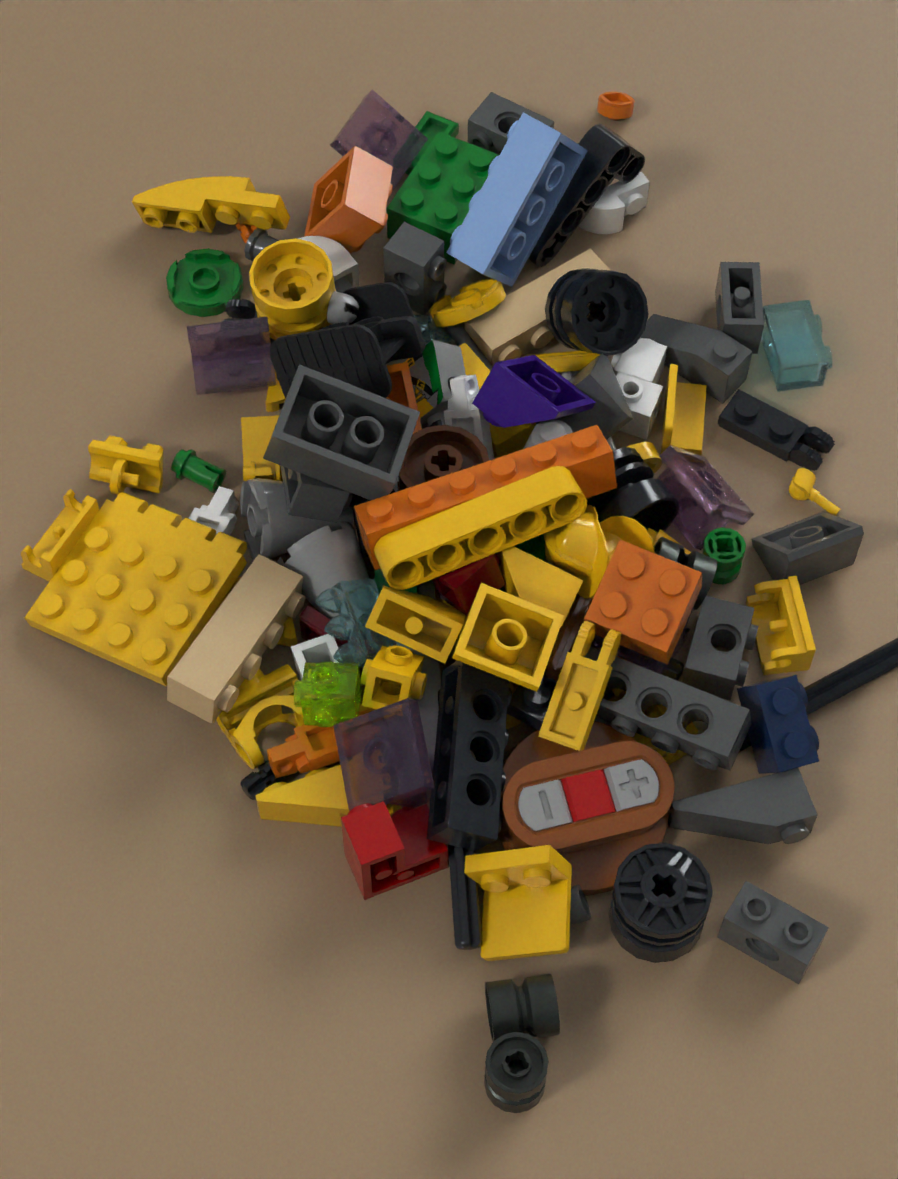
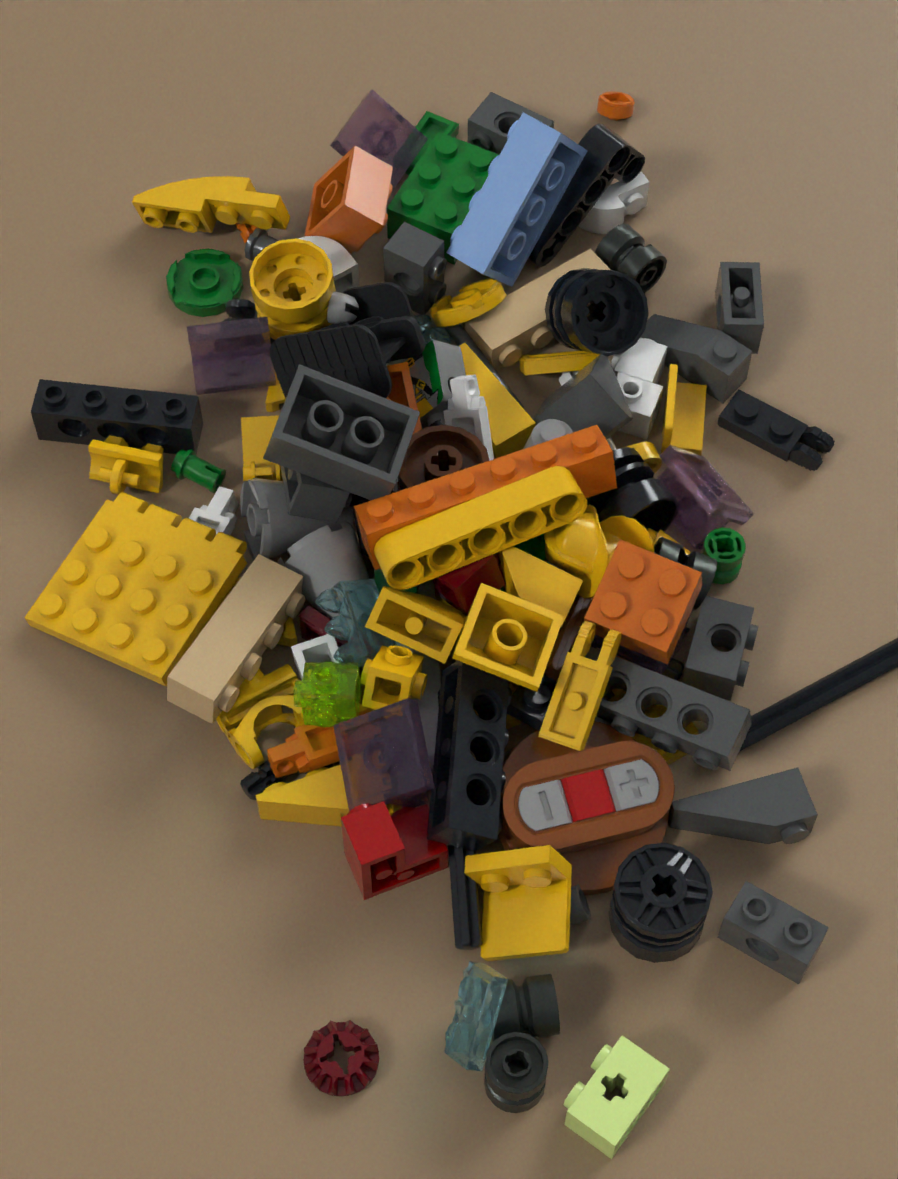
(60, 536): yellow hinge -> none
(140, 417): none -> black brick
(328, 1075): none -> dark red gear
(475, 1015): none -> clear light blue plate
(528, 392): dark purple slope -> none
(608, 1122): none -> yellowish green brick
(625, 253): none -> pearl dark grey wheel
(780, 724): dark blue brick -> none
(784, 631): yellow hinge -> none
(795, 345): clear light blue brick -> none
(802, 489): yellow hand -> none
(809, 547): dark grey slope -> none

